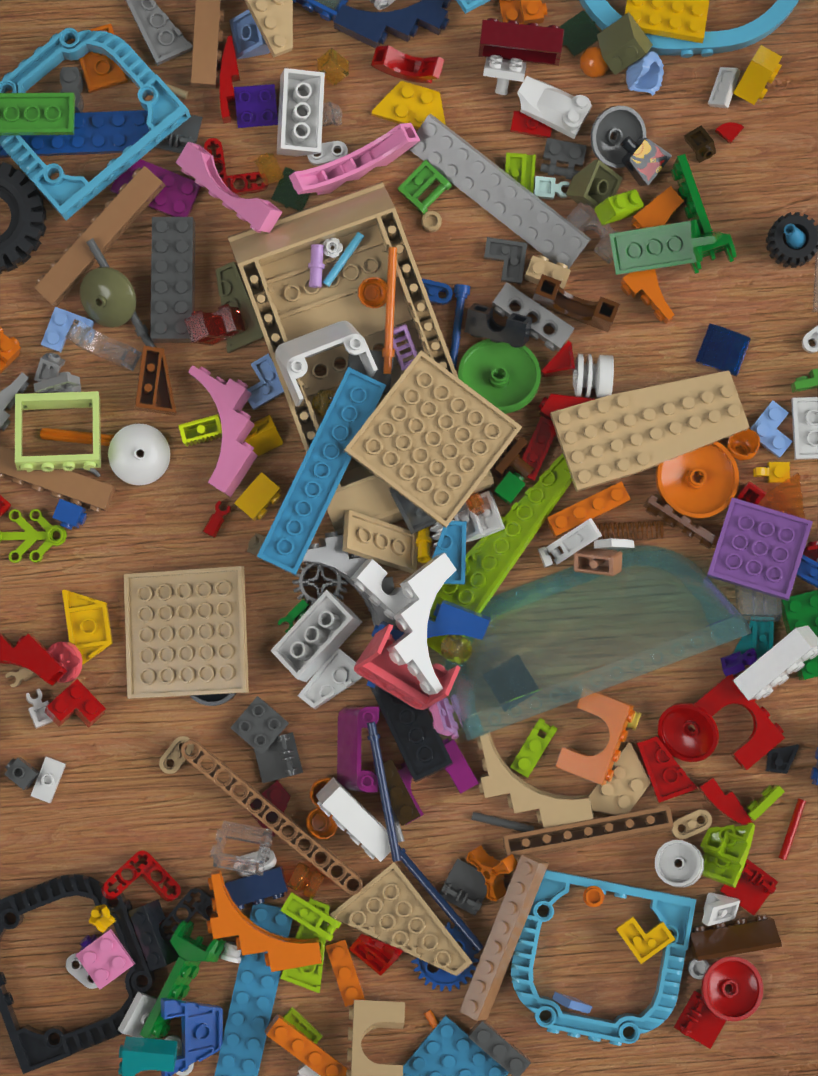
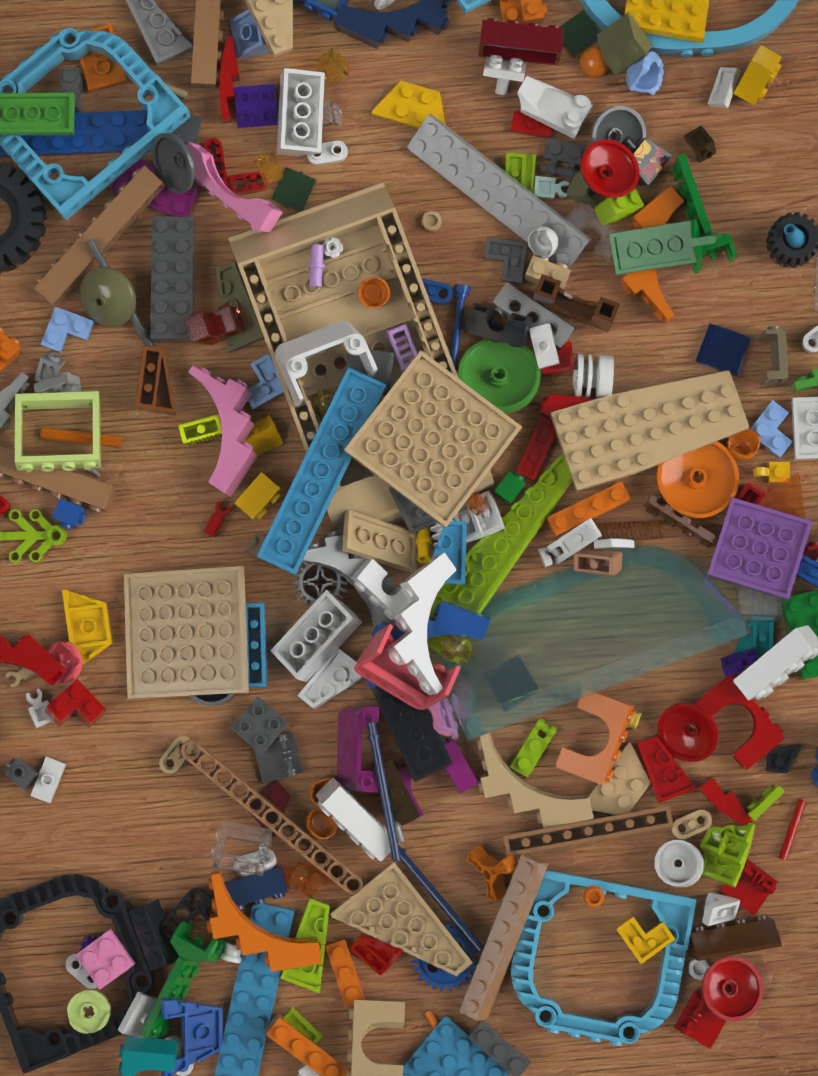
(76, 1011): none -> yellowish green plate
(101, 918): yellow arm -> none
(103, 346): clear arch -> none
(128, 465): white dish -> none
(145, 872): red beam -> none
(173, 162): none -> dark grey dish
(256, 645): none -> dark azure brick
(297, 612): green plate -> none
(310, 916): lime plate -> none
(343, 259): medium azure bar -> none
(355, 165): bright pink arch -> none
(388, 351): orange bar -> none
(405, 66): red arch -> none
(419, 181): bright green plate -> none
(465, 887): dark grey hinge -> none
(501, 822): dark grey bar -> none
(513, 459): reddish brown plate -> none
(543, 241): none -> white hair
(544, 346): none -> white plate
(572, 1002): medium blue tile -> none
(613, 160): none -> red dish
(729, 131): red tile -> none
(778, 356): none -> dark tan panel

